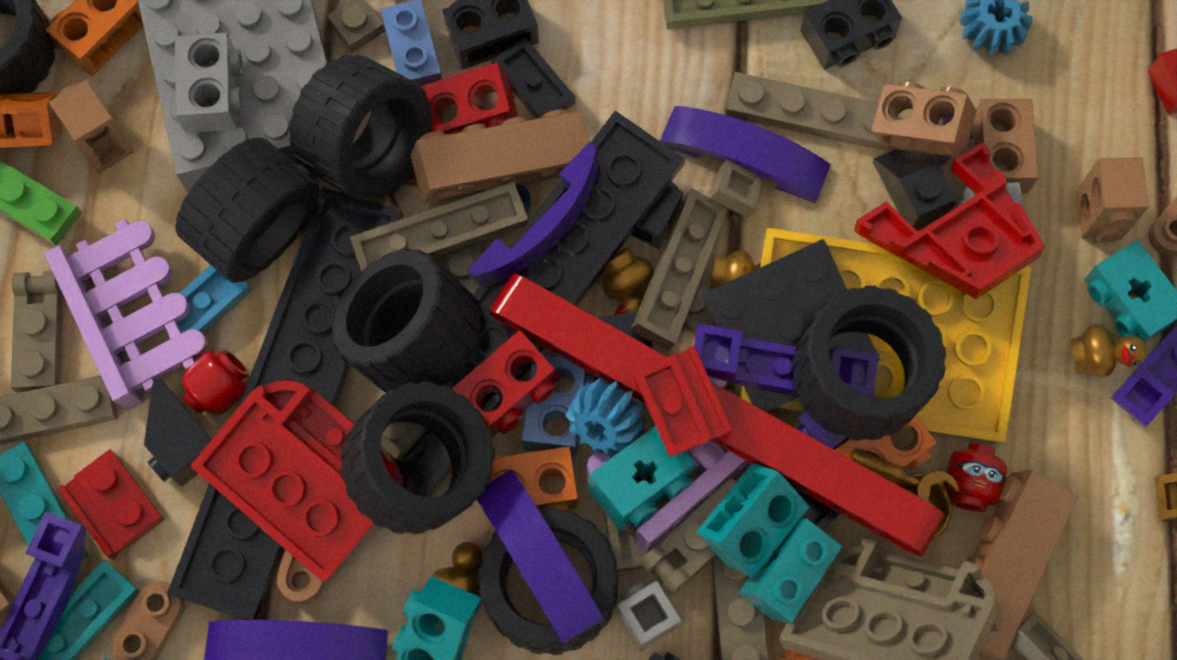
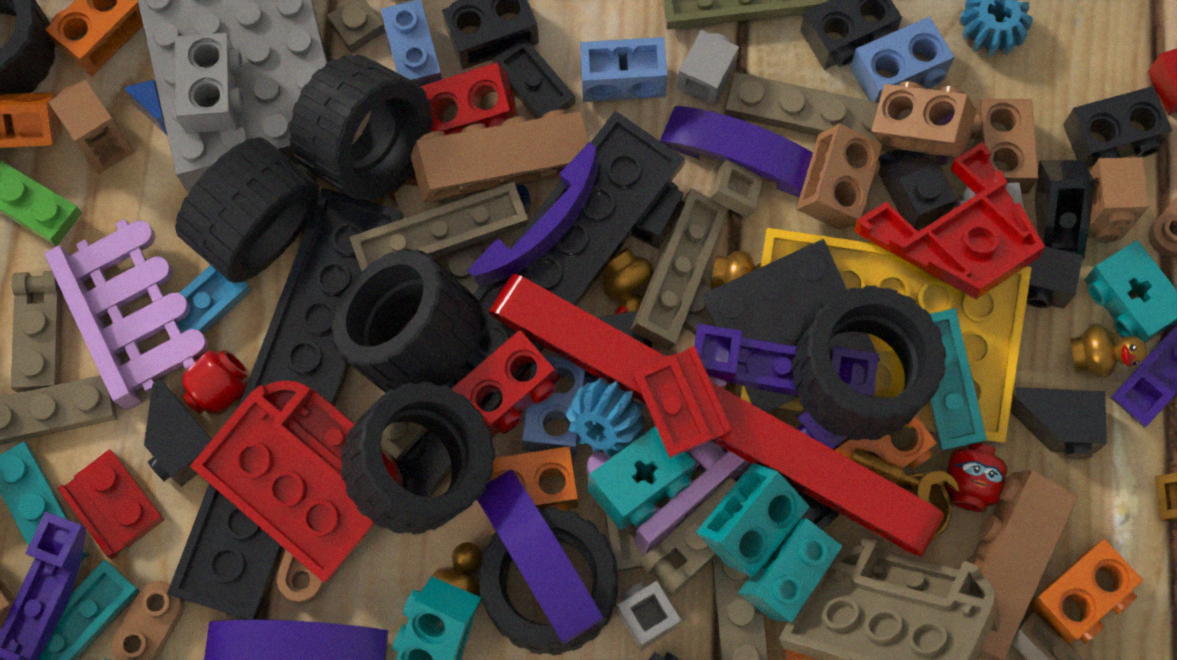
(147, 100): none -> blue slope
(623, 69): none -> medium blue brick
(708, 66): none -> light grey brick
(833, 174): none -> medium nougat brick
(896, 55): none -> medium blue brick
(955, 402): none -> teal plate
(1053, 278): none -> black brick
(1063, 419): none -> black slope
(1064, 204): none -> black slope
(1080, 585): none -> orange brick
(1113, 121): none -> black brick

